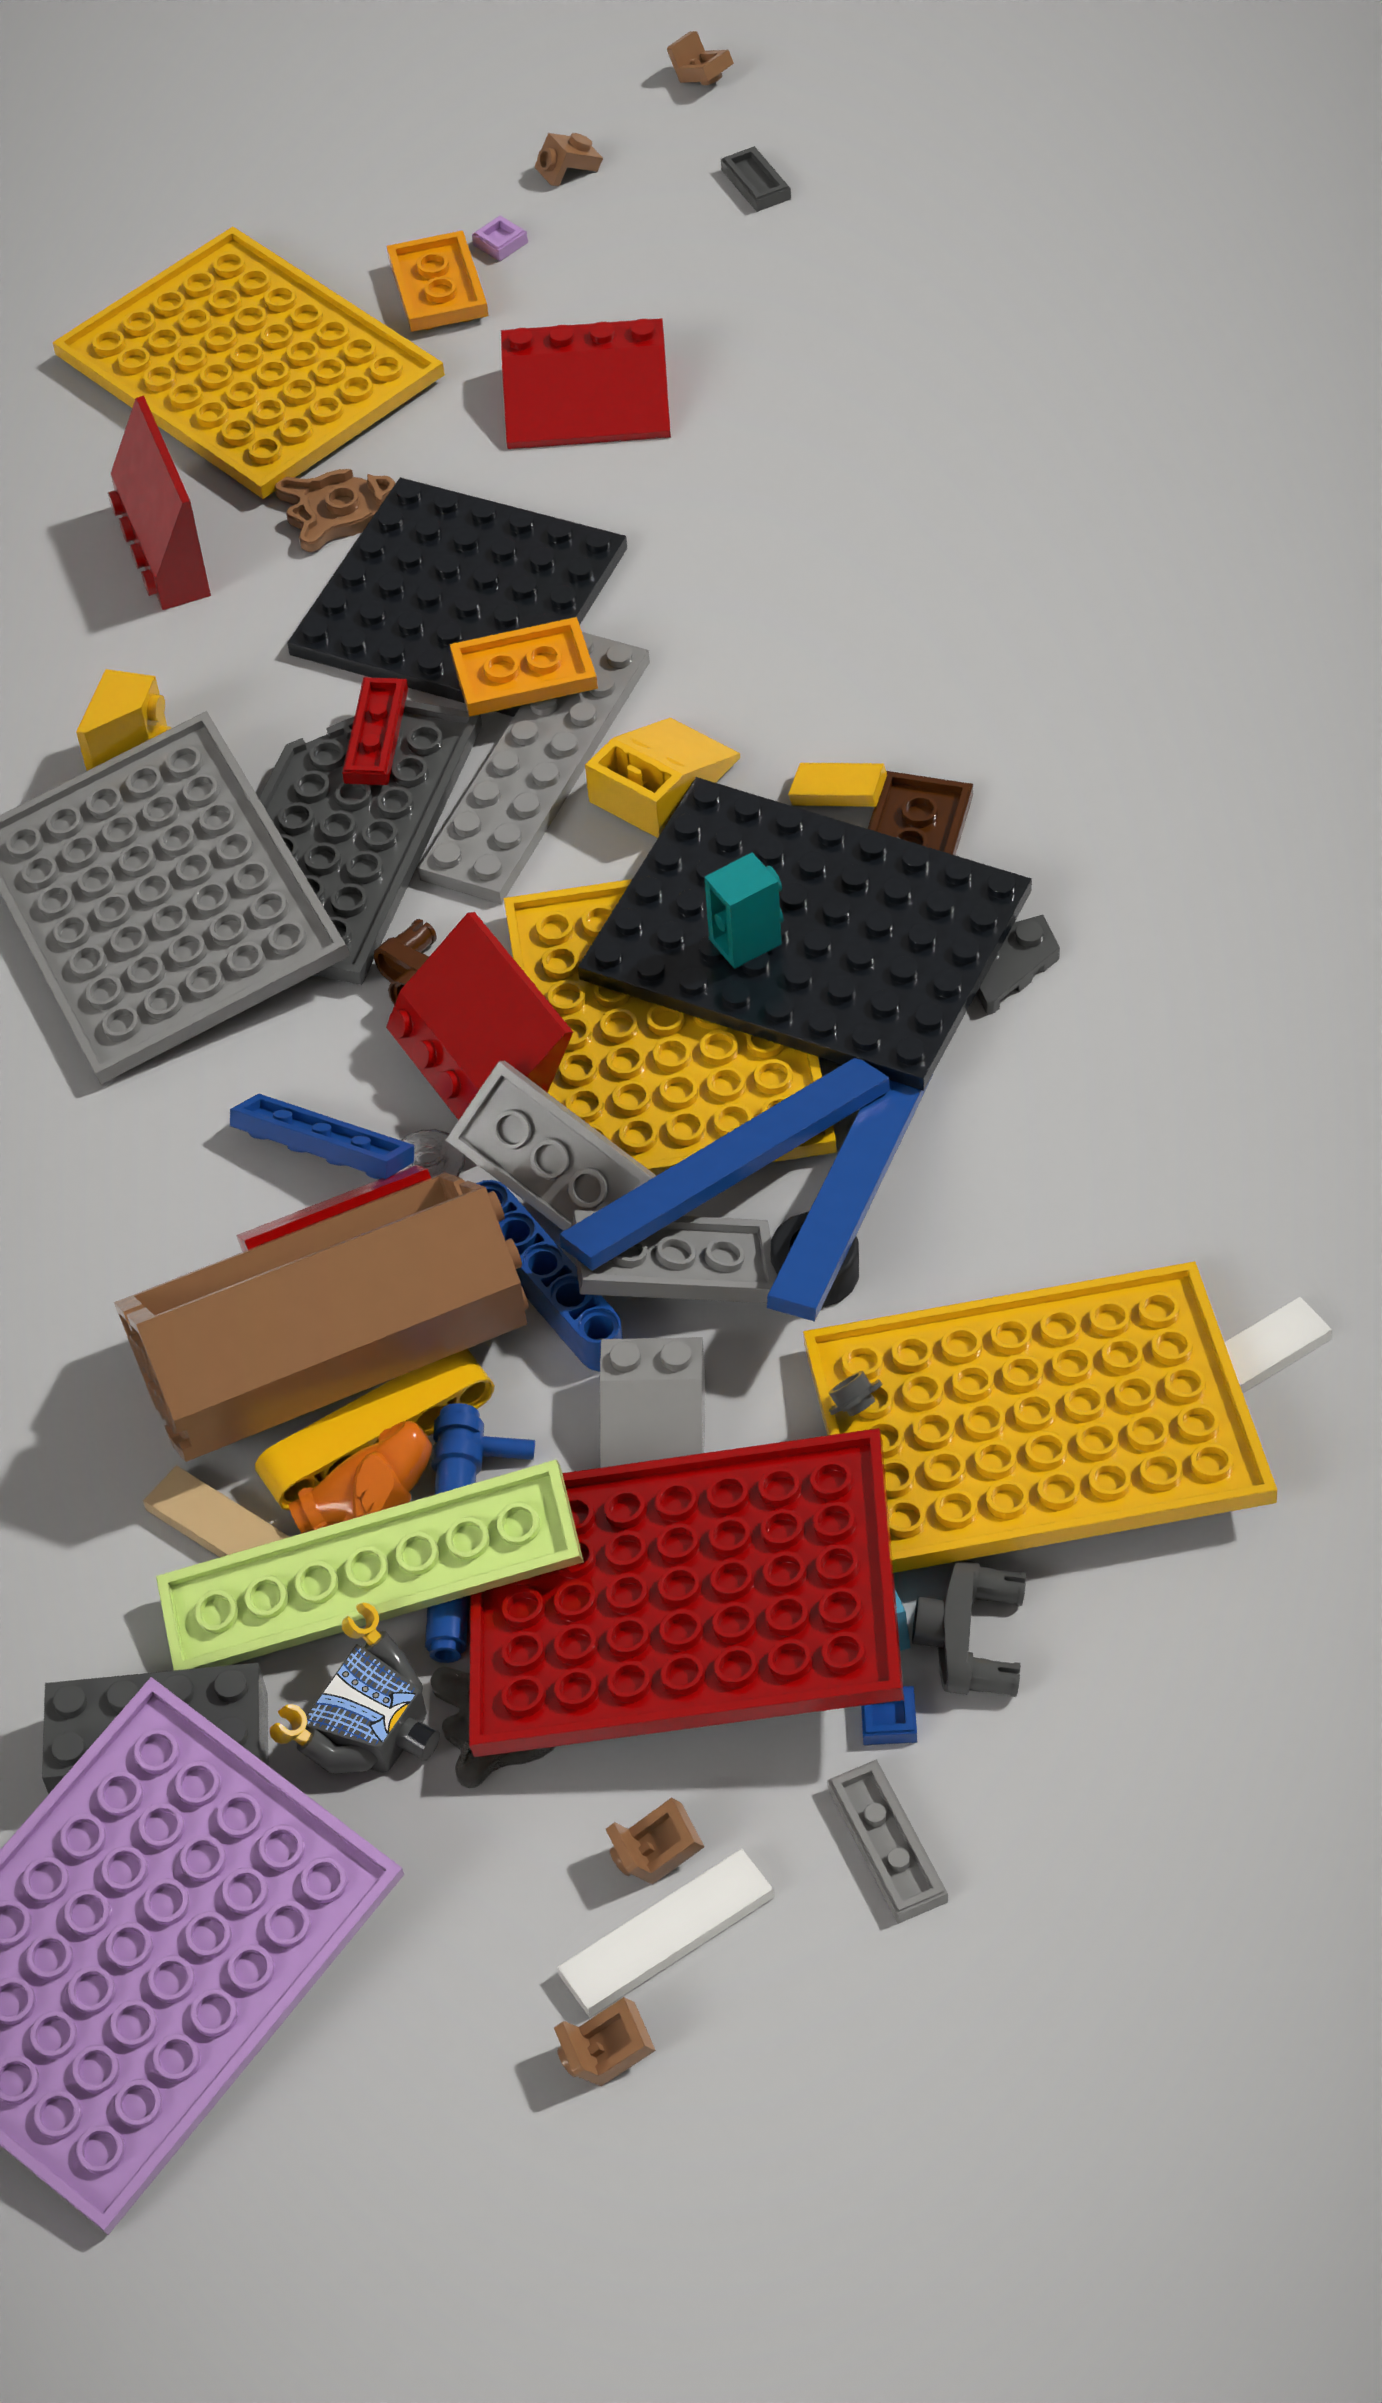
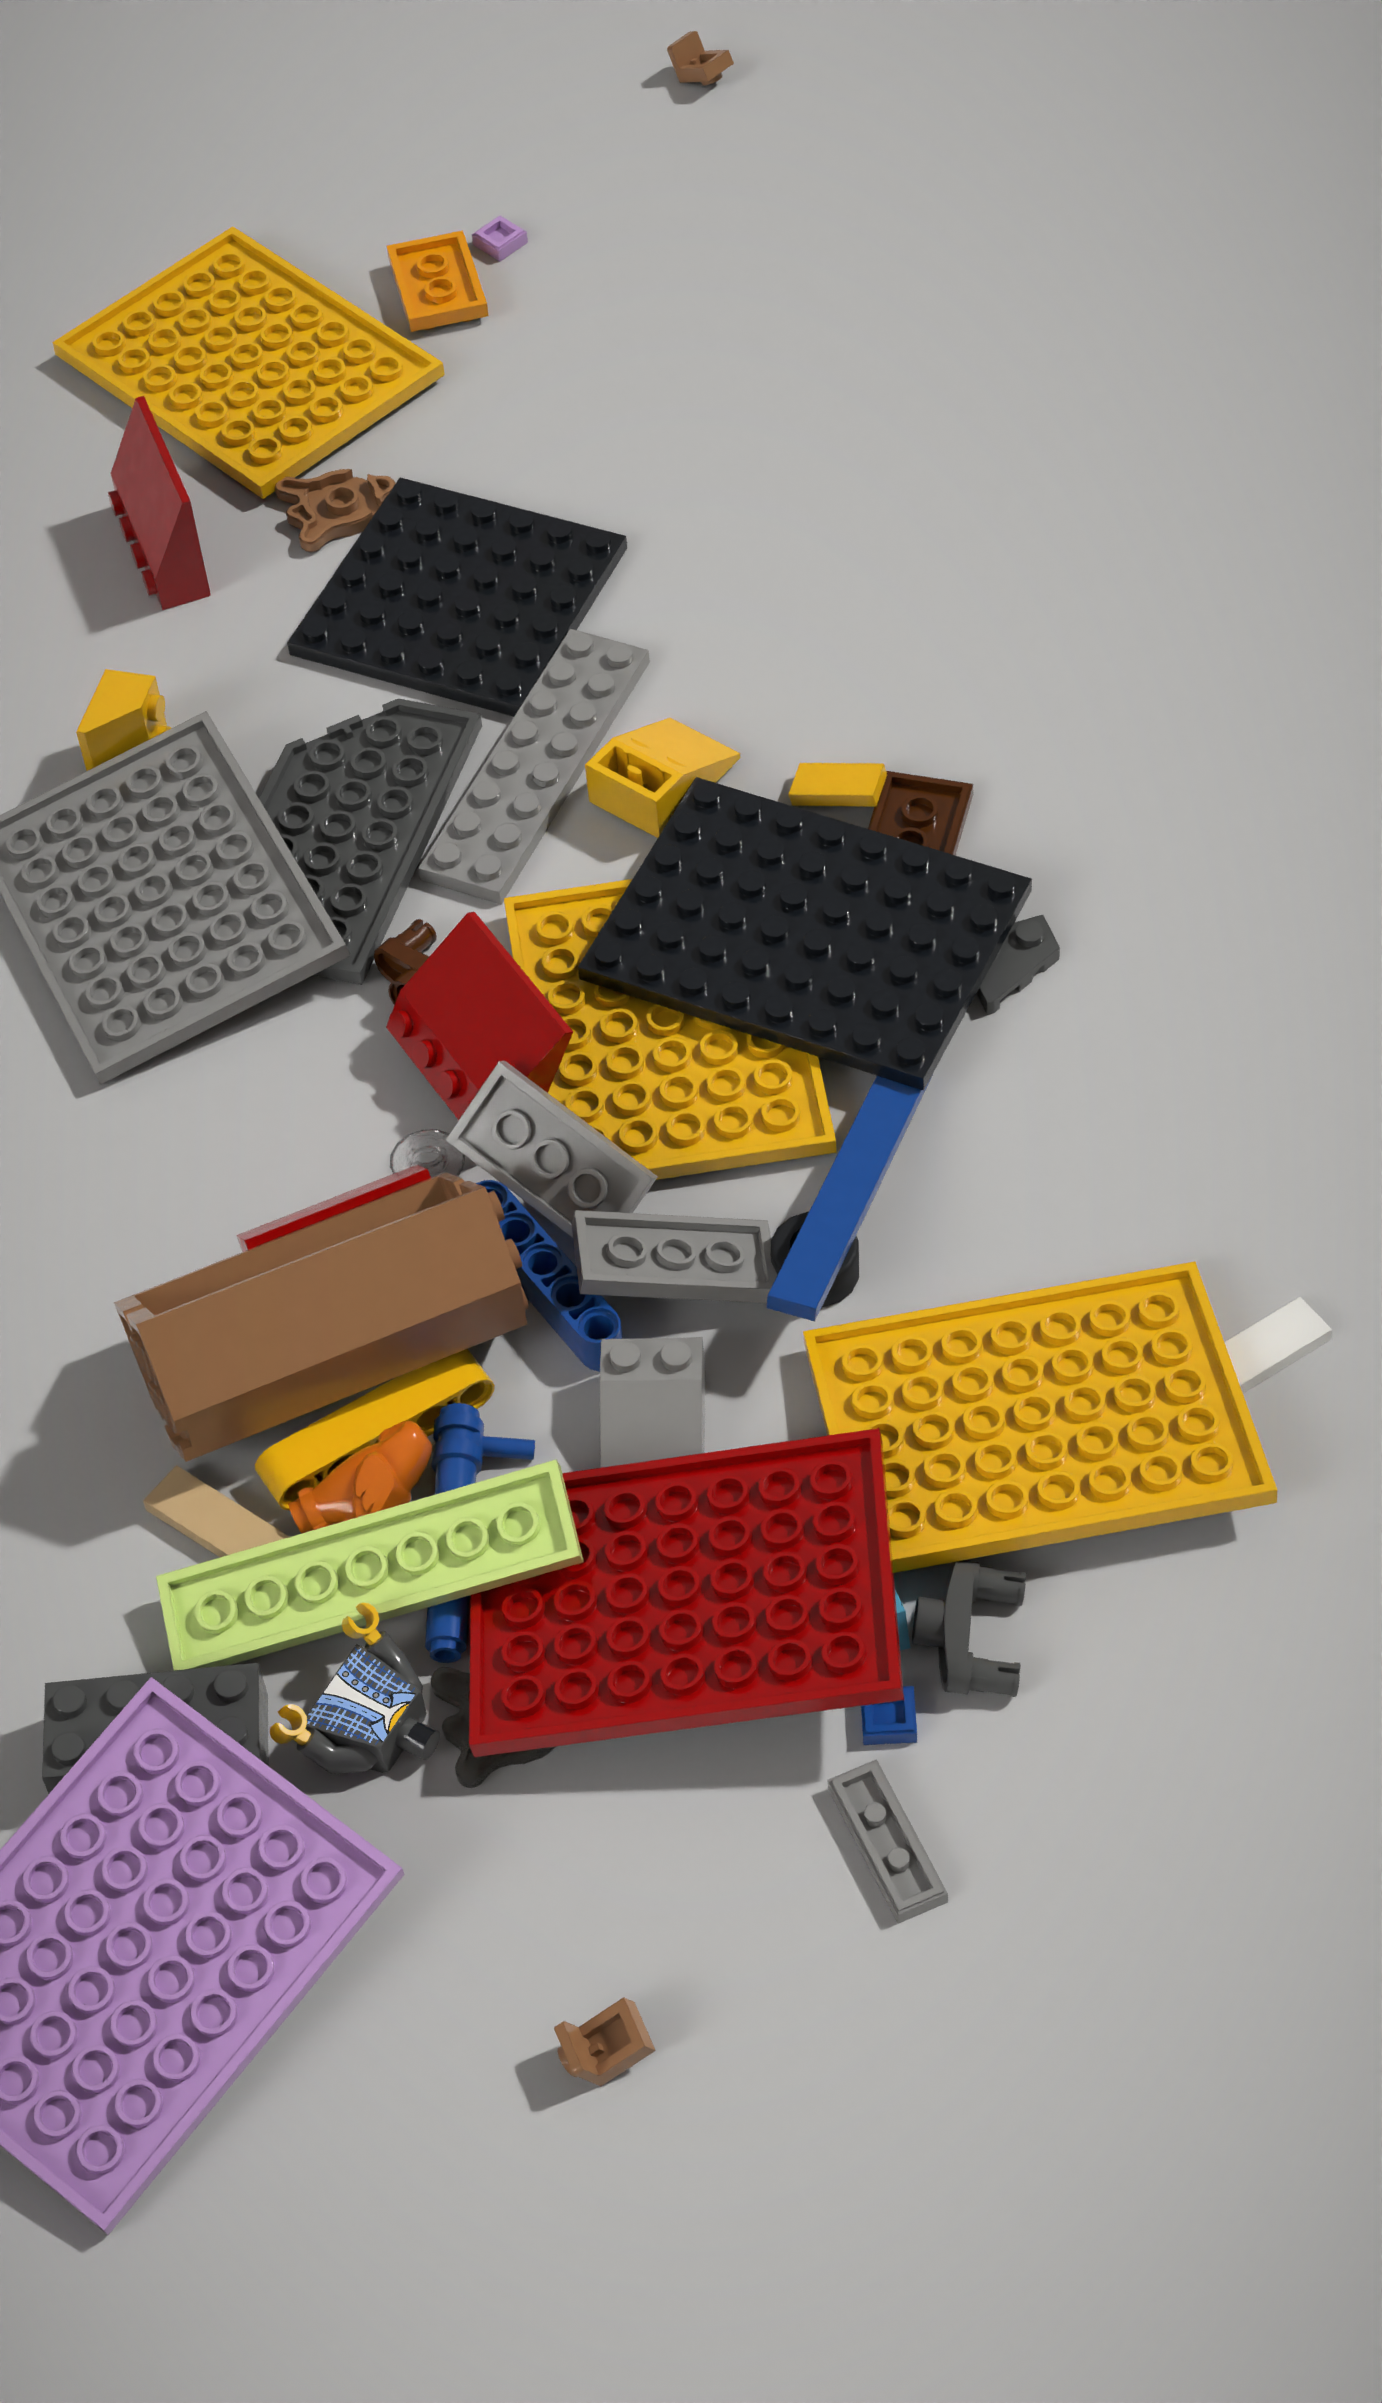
(322, 1136): blue plate -> none
(375, 731): red tile -> none
(523, 666): light orange plate -> none
(564, 152): medium nougat bracket -> none
(585, 383): red slope -> none
(655, 1842): medium nougat bracket -> none
(665, 1932): white tile -> none
(723, 1163): blue tile -> none
(744, 909): teal brick -> none
(755, 179): dark grey tile -> none
(853, 1394): dark grey plate -> none

